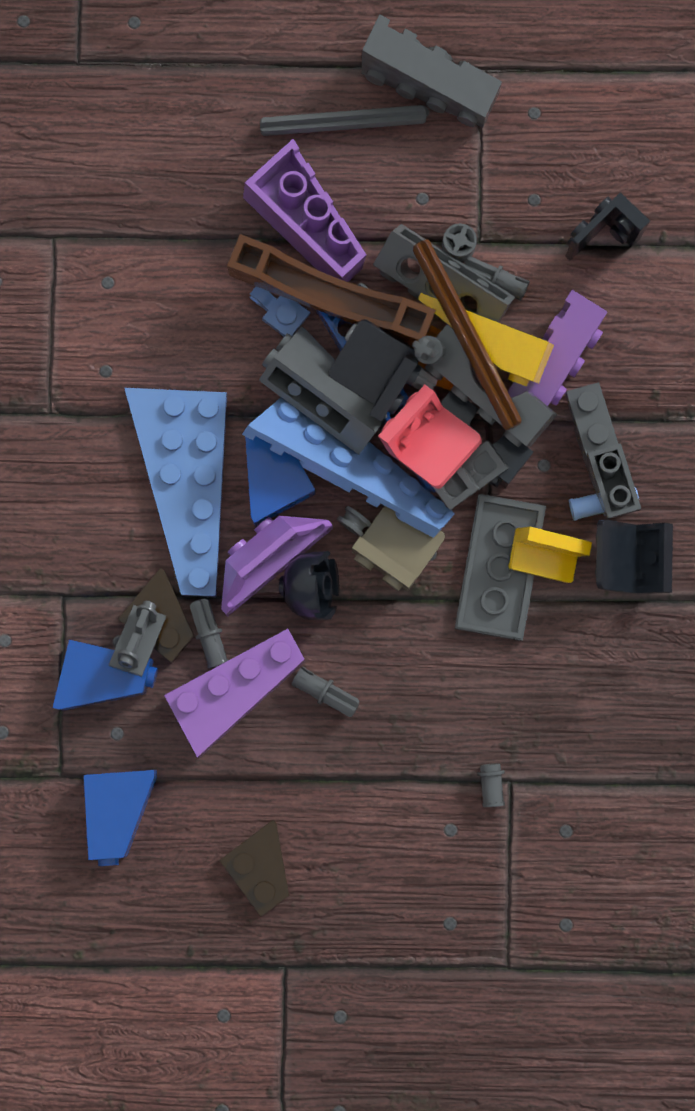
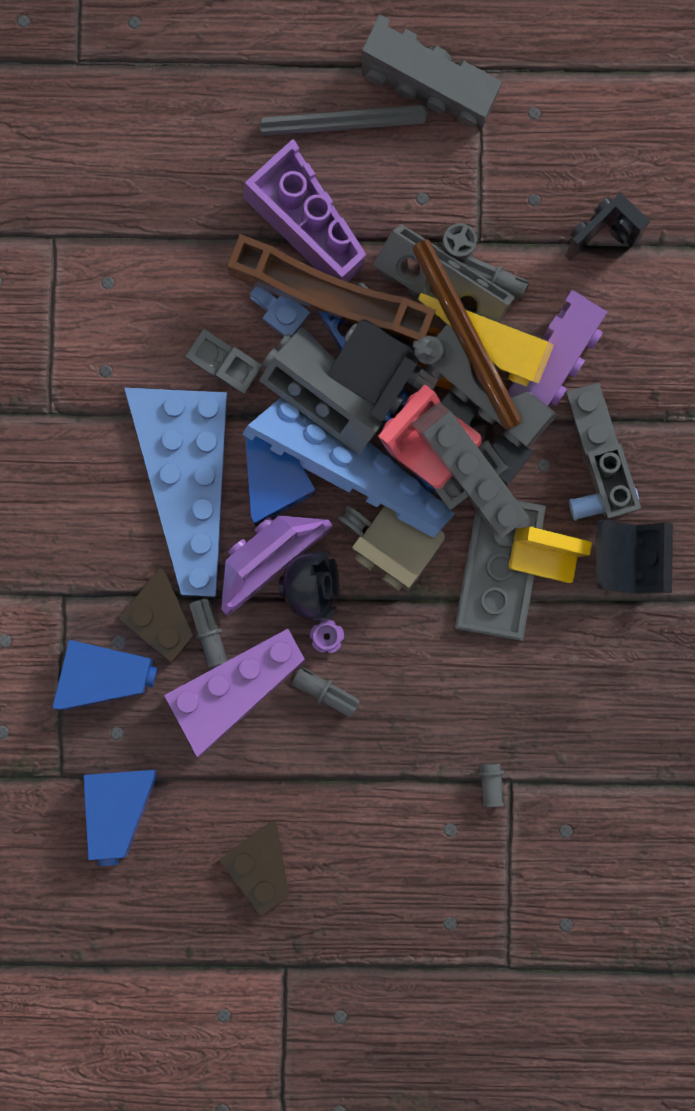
(138, 639): dark grey hinge -> none
(223, 361): none -> dark grey slope
(336, 636): none -> medium lavender plate
(470, 469): none -> dark grey arch

